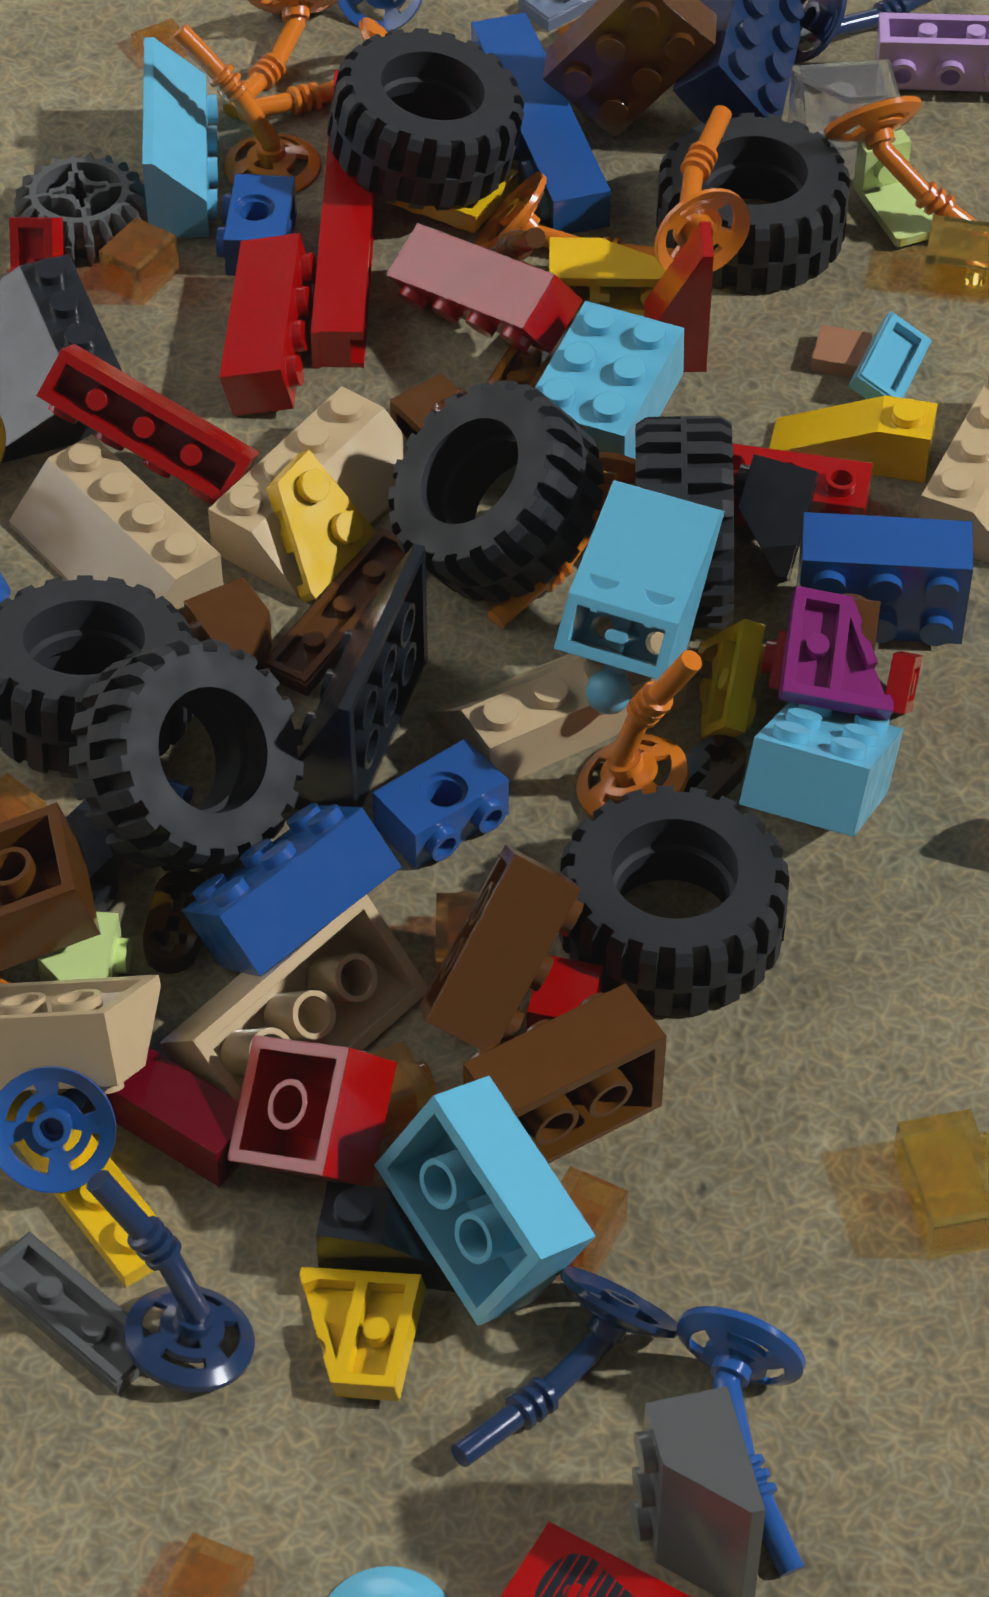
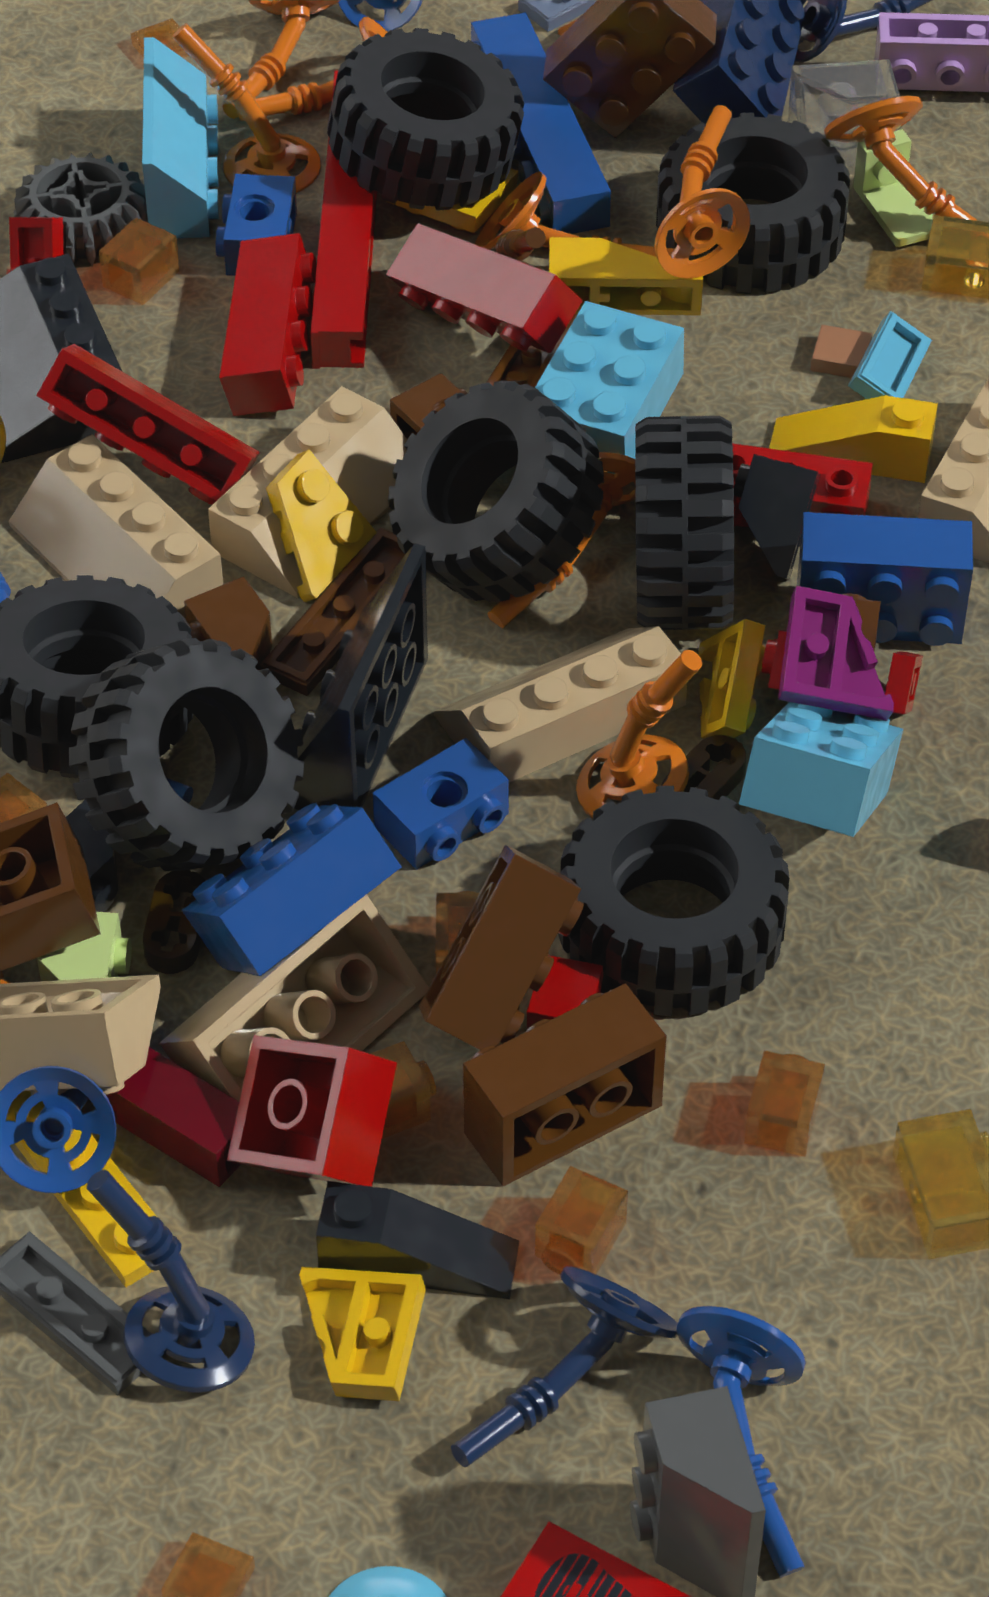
(484, 1200): medium azure brick -> none
(645, 576): medium azure slope -> none
(684, 296): red slope -> none
(784, 1103): none -> clear orange brick

